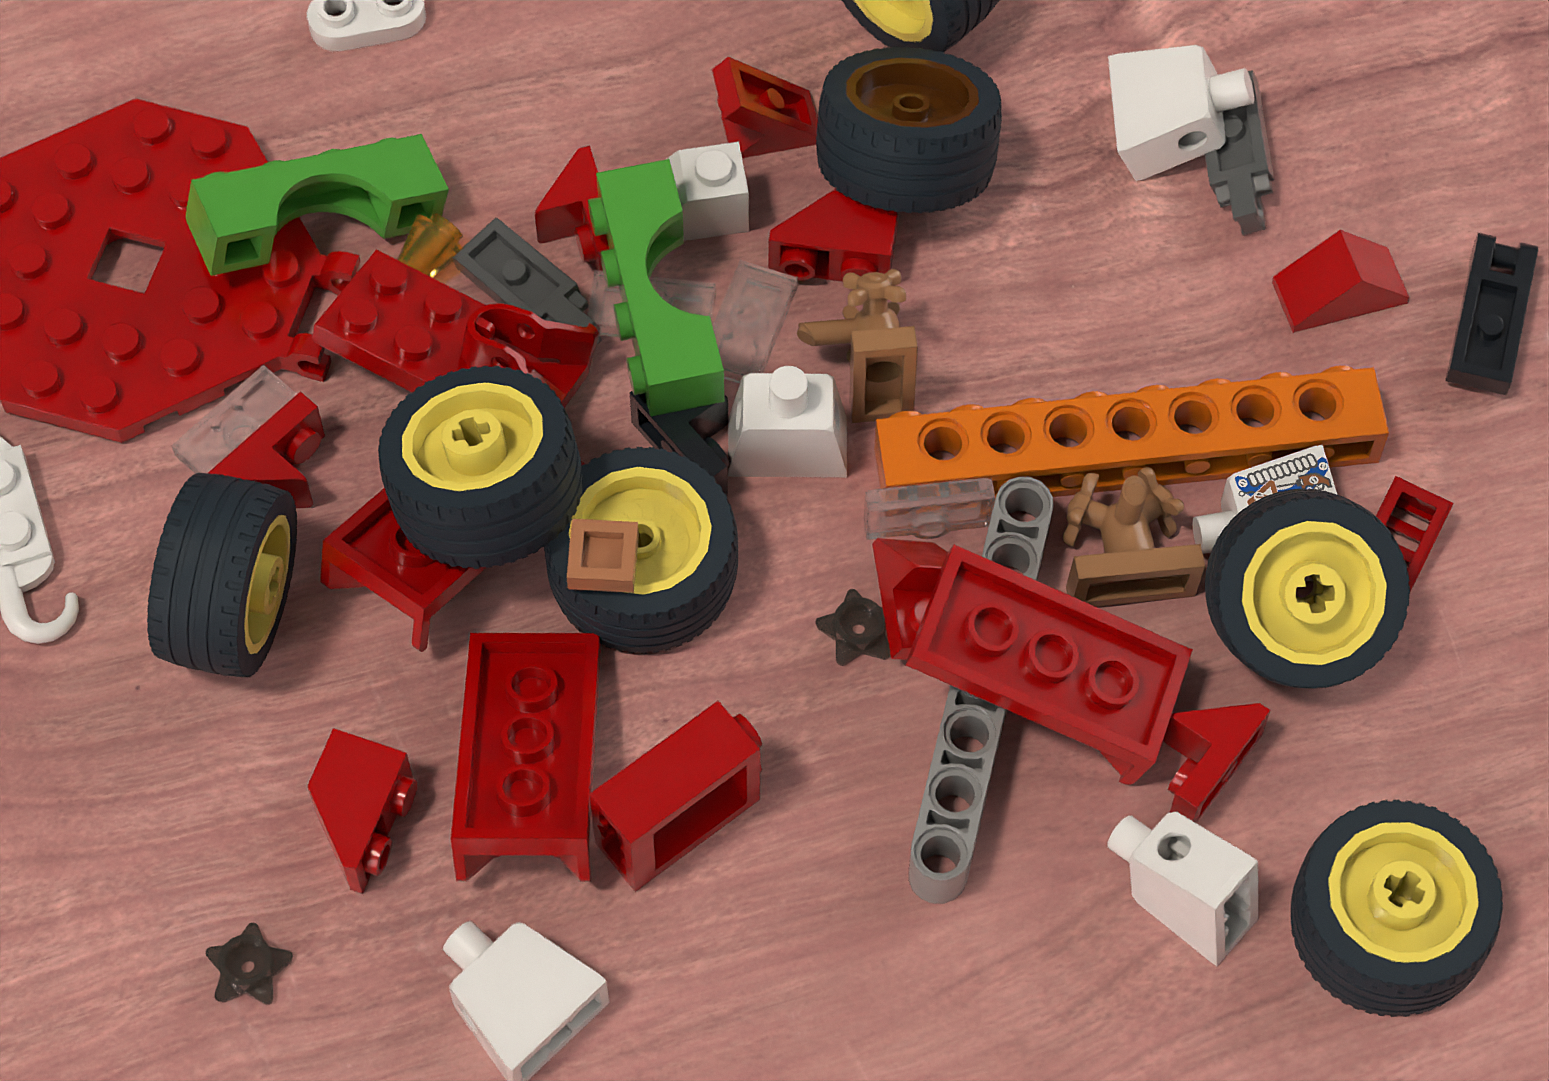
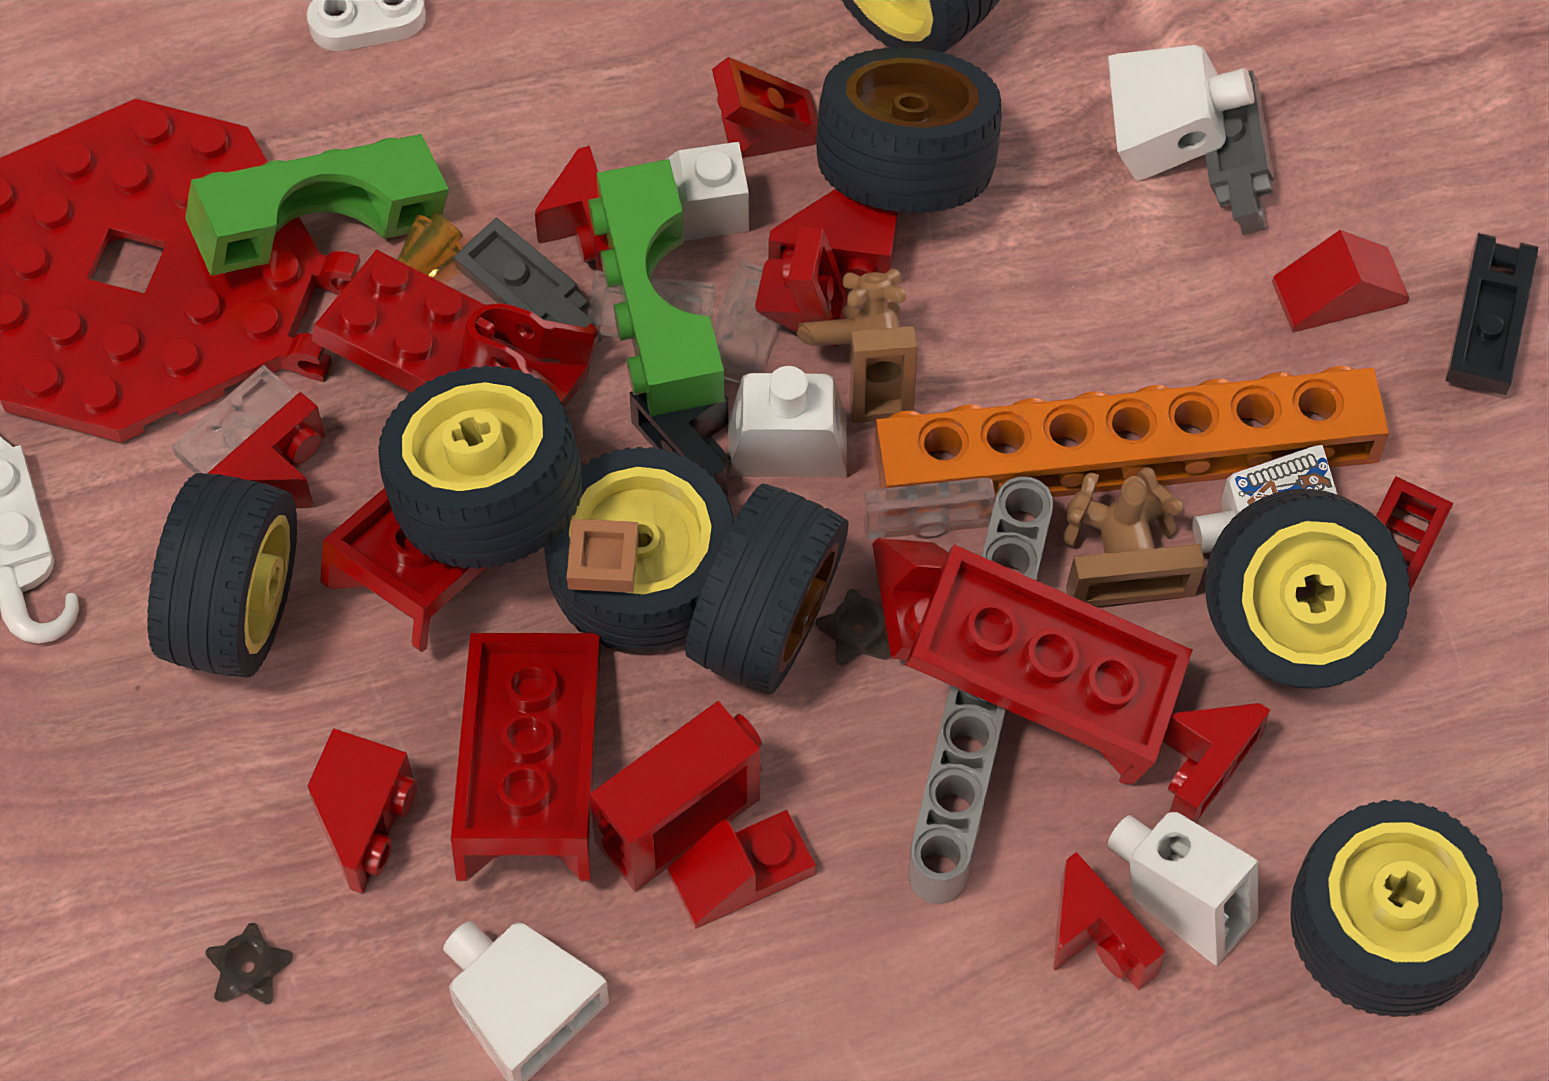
(739, 867): none -> red slope
(766, 588): none -> black wheel
(803, 284): none -> red slope
(1094, 913): none -> red slope

